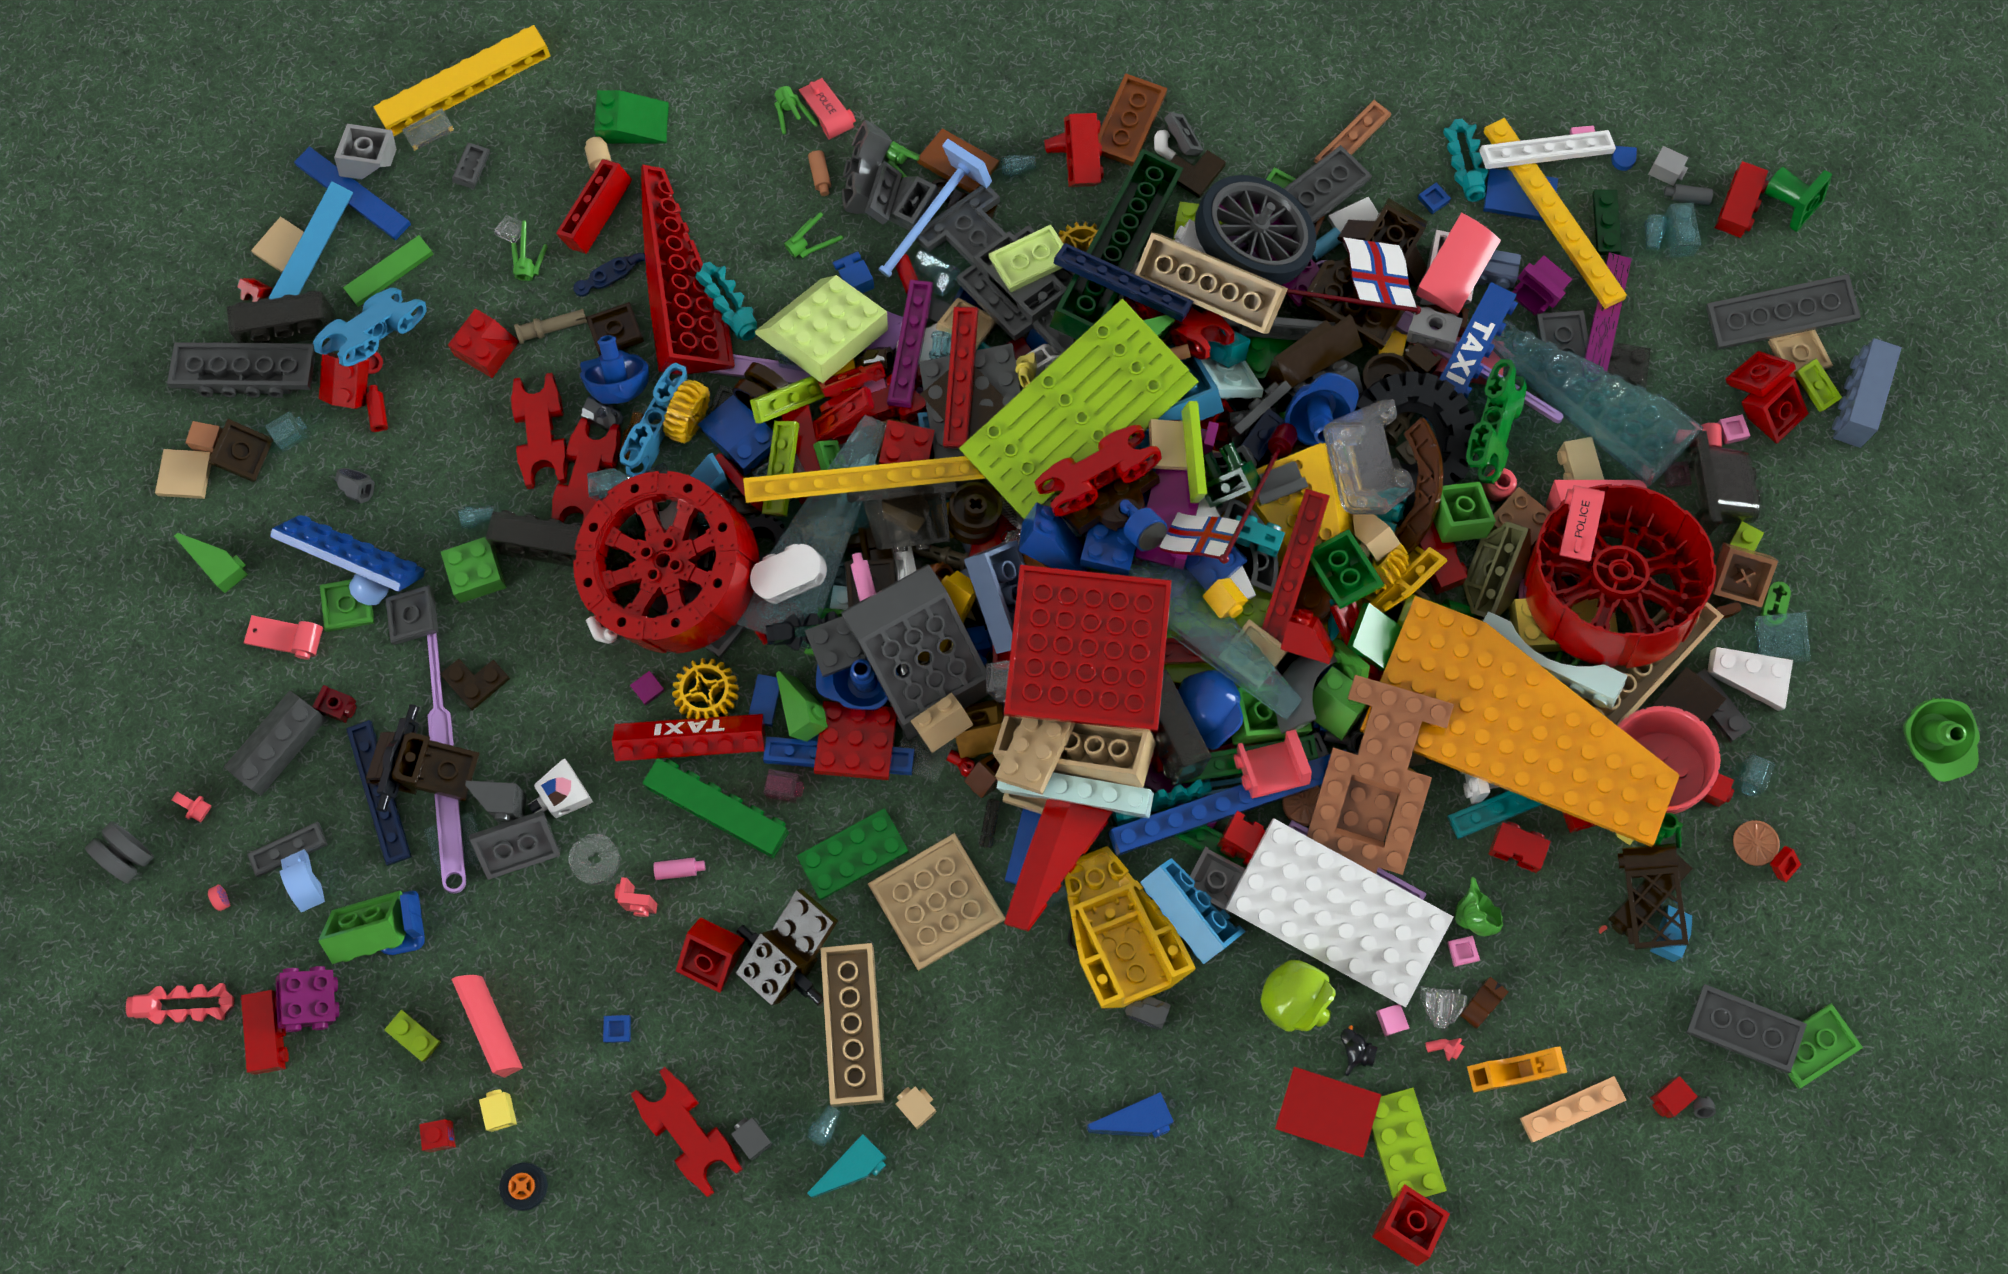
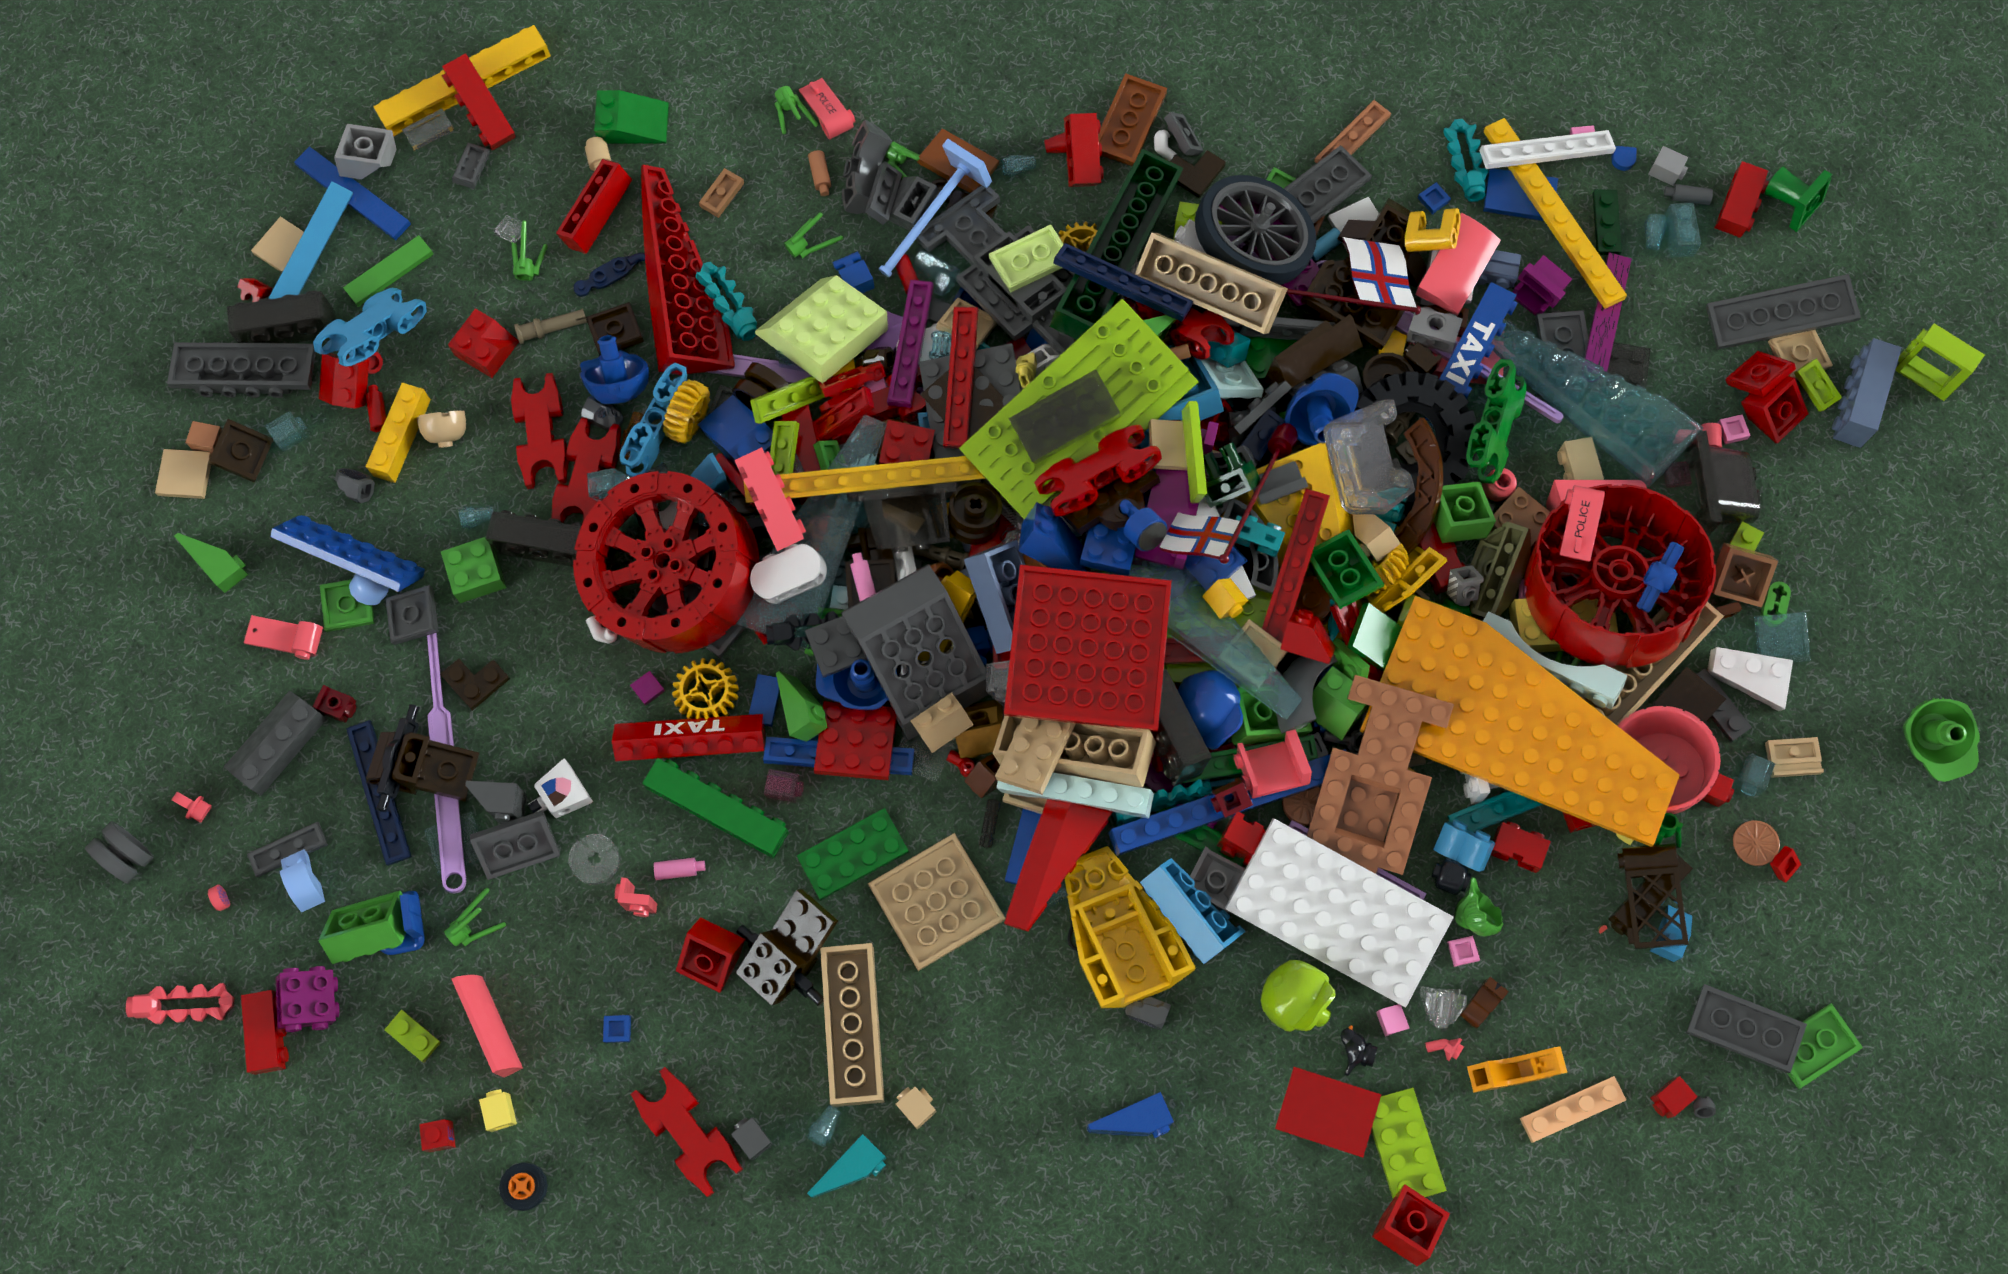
(398, 433): none -> yellow brick
(442, 427): none -> tan cylinder
(459, 930): none -> bright green plant
(478, 101): none -> red brick
(721, 193): none -> medium nougat plate
(769, 499): none -> coral wedge
(1065, 417): none -> clear smoke brick
(1239, 801): none -> dark red brick
(1422, 239): none -> yellow connector
(1451, 876): none -> black head
(1464, 590): none -> light grey brick
(1464, 845): none -> dark azure brick
(1660, 577): none -> blue axle
(1794, 757): none -> tan plate
(1948, 347): none -> lime window

